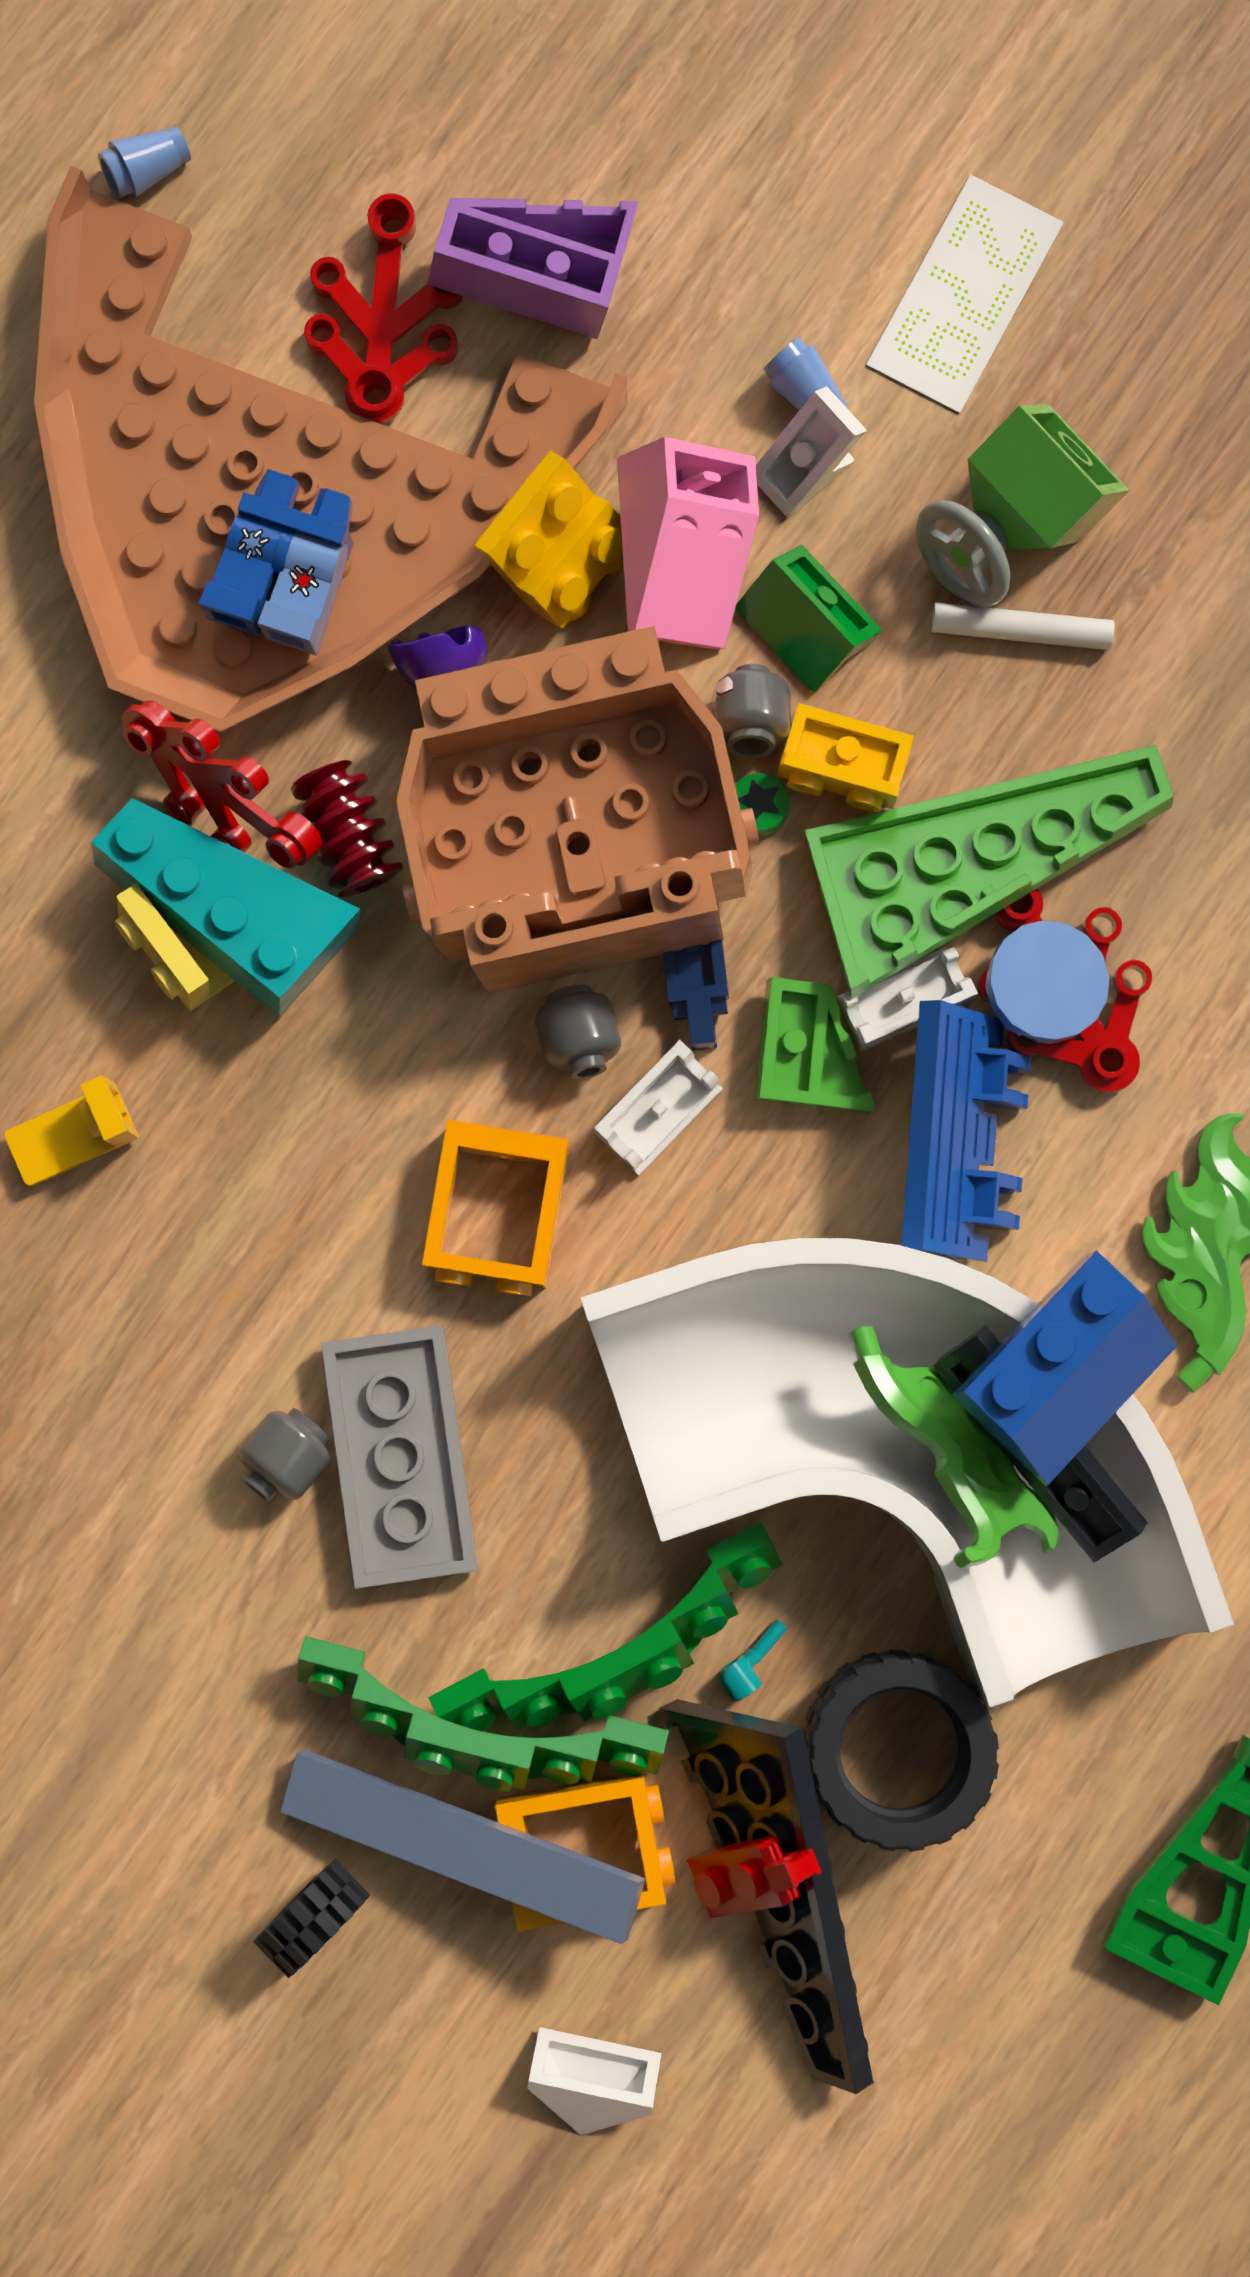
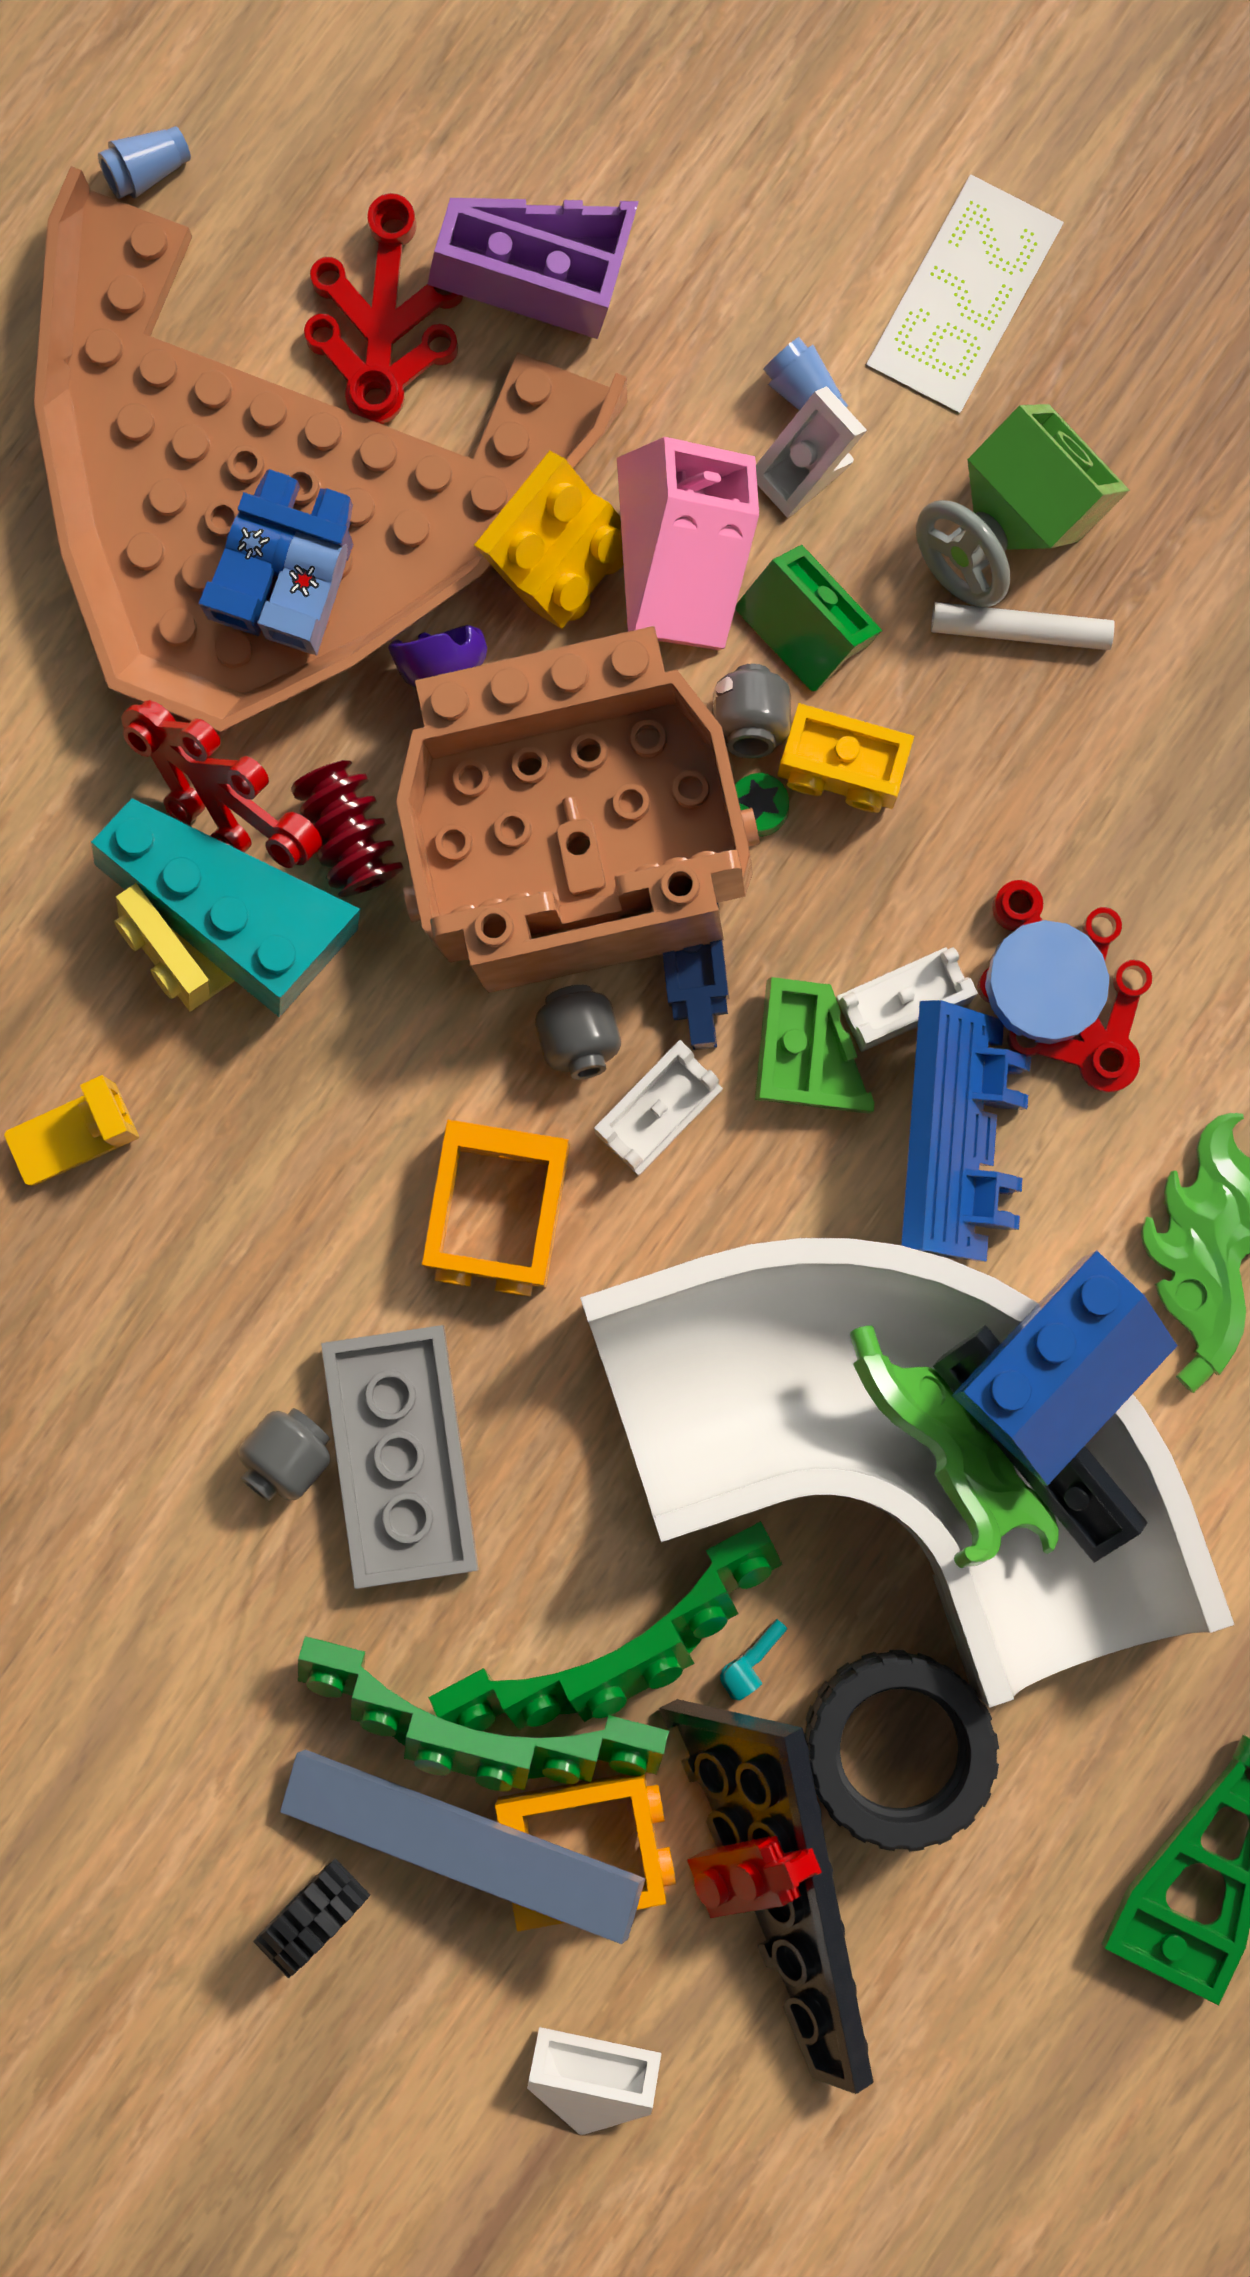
(944, 864): bright green wing -> none

